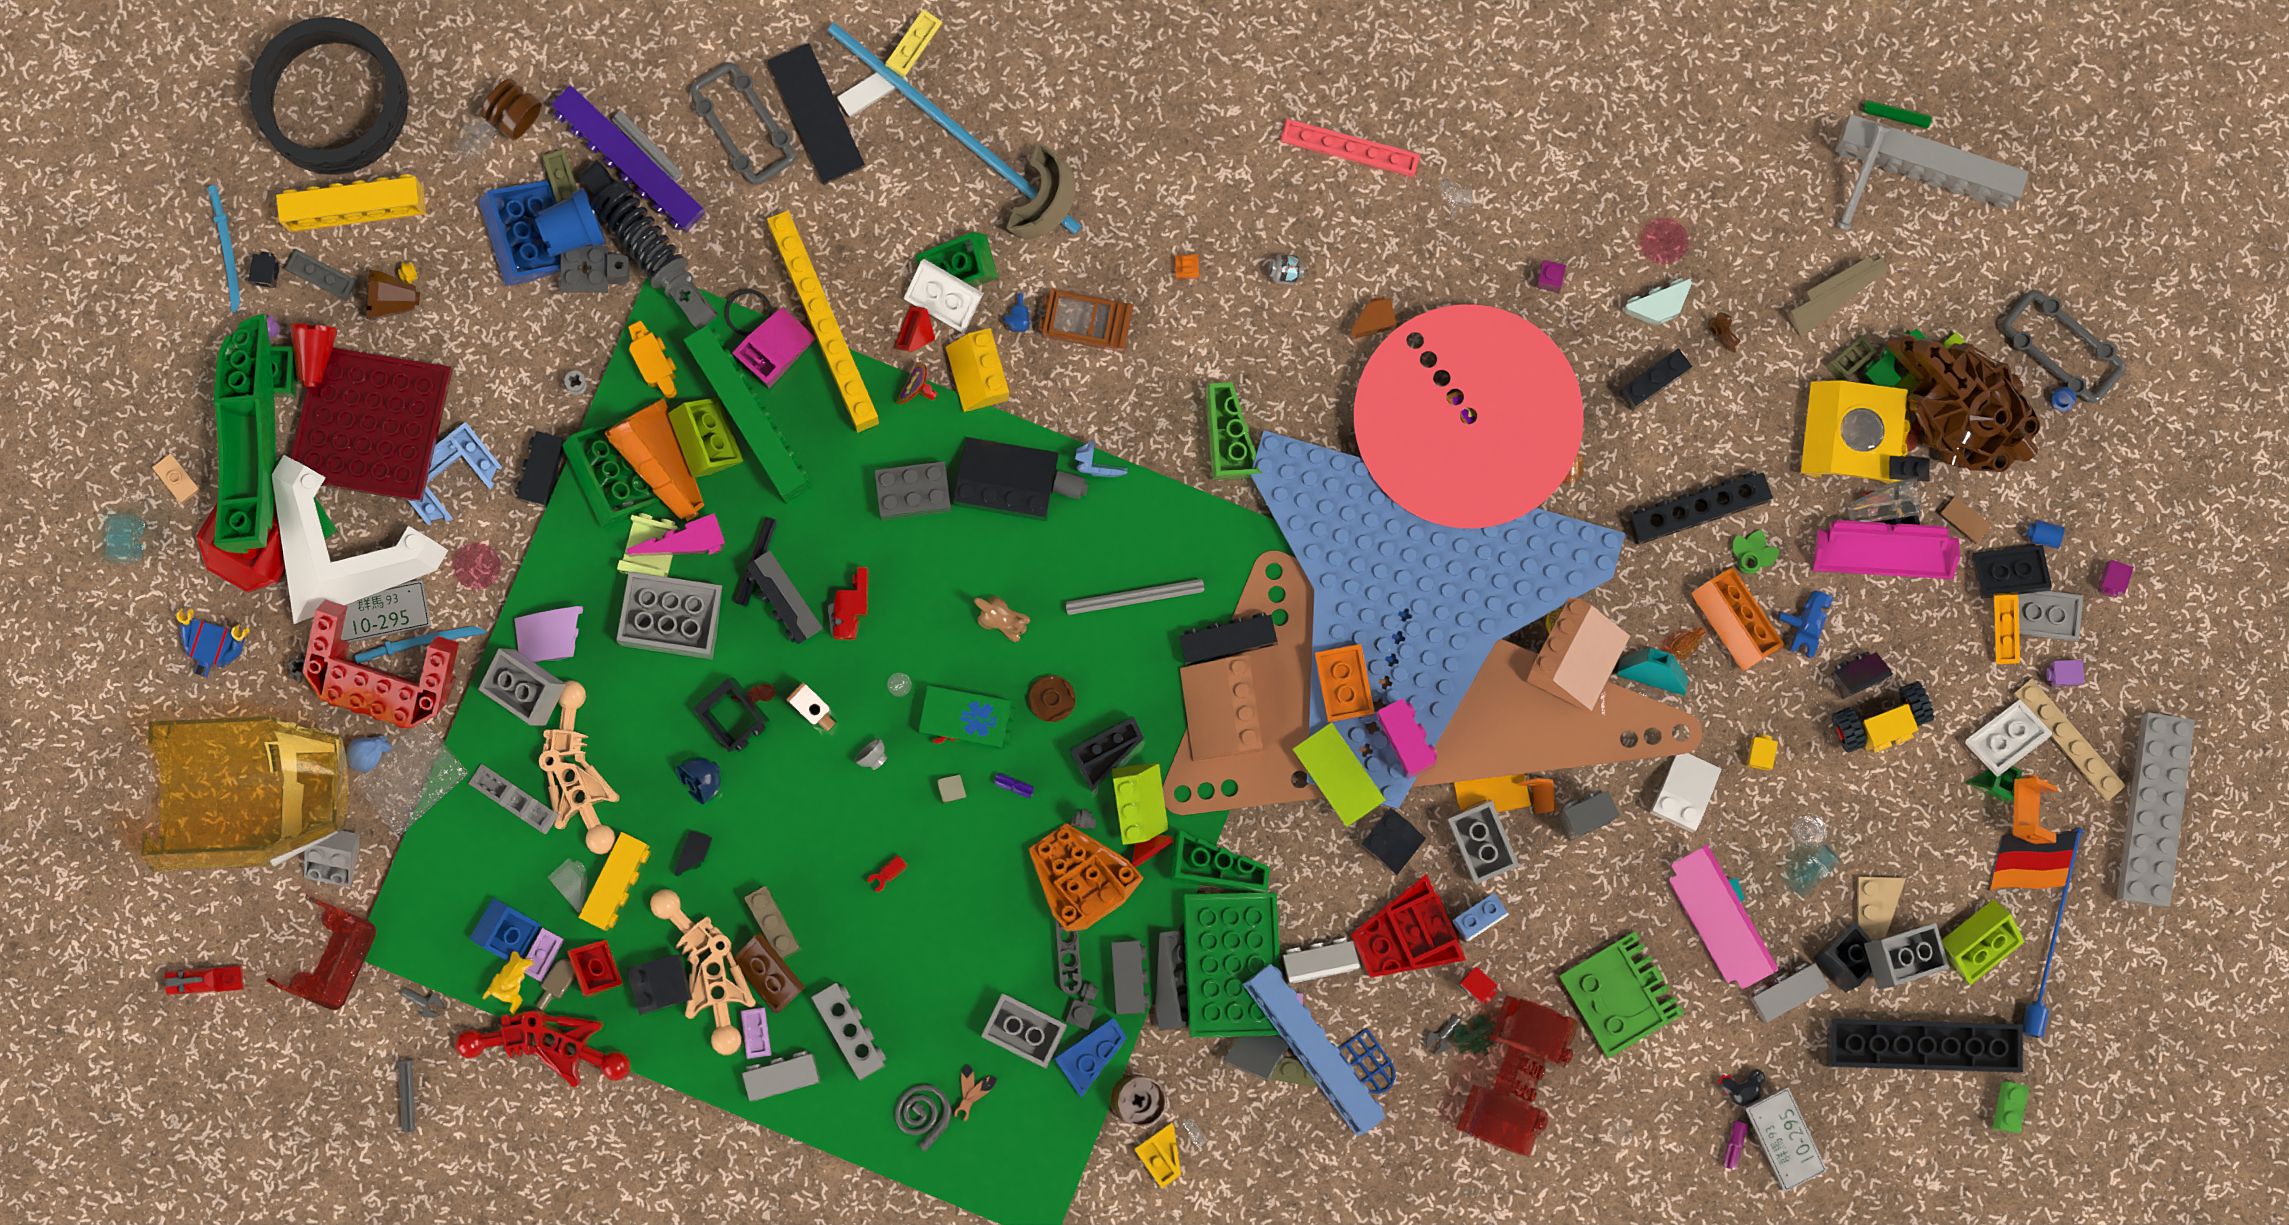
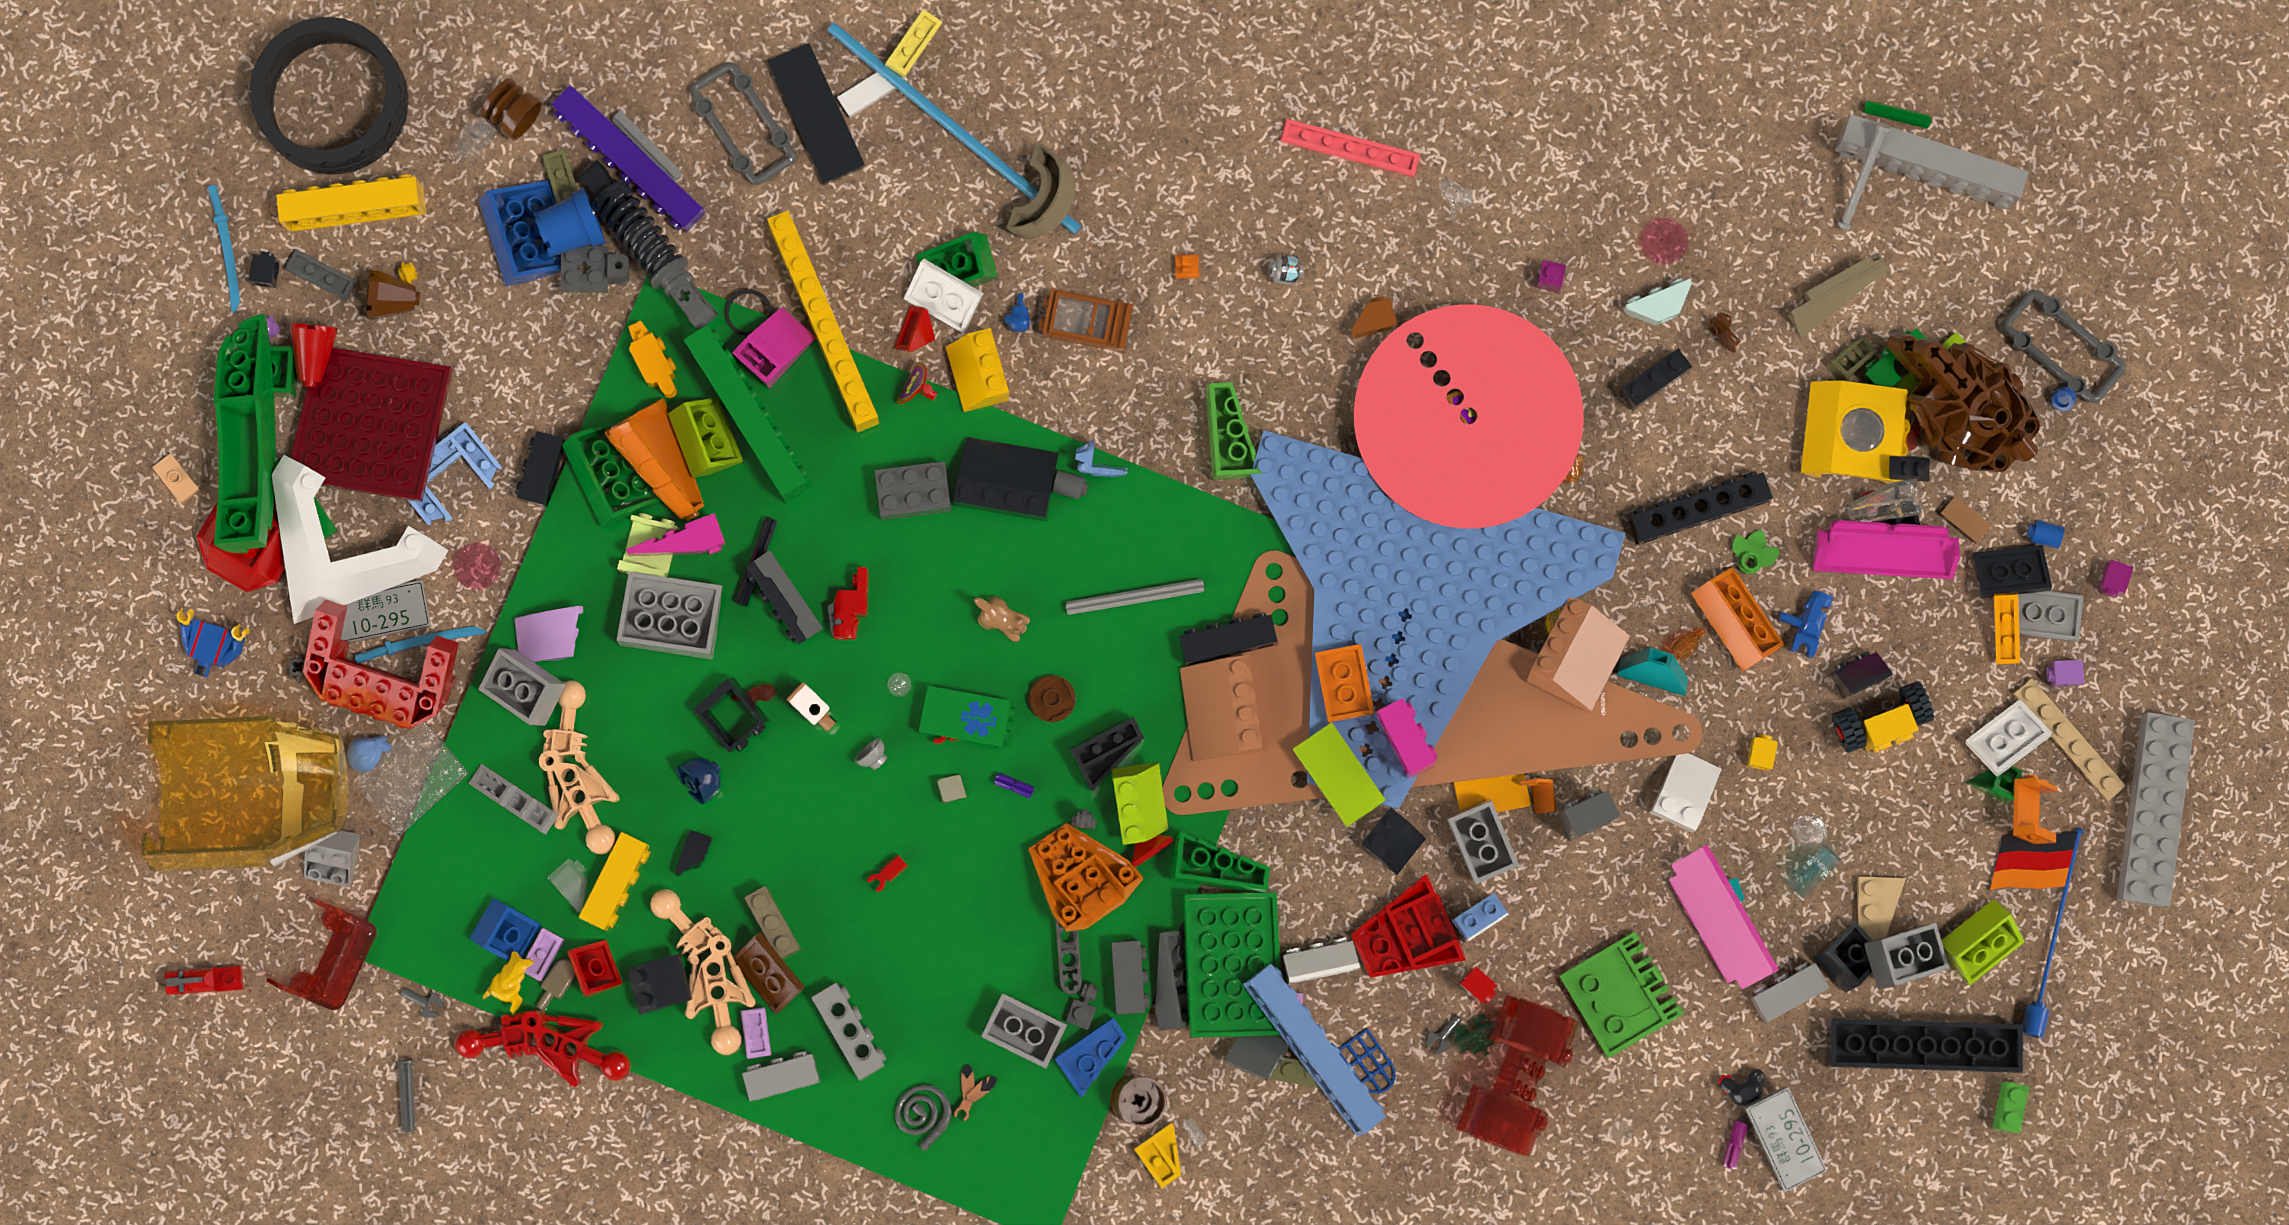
(124, 538): clear light blue brick -> none
(576, 390): light grey bush -> none

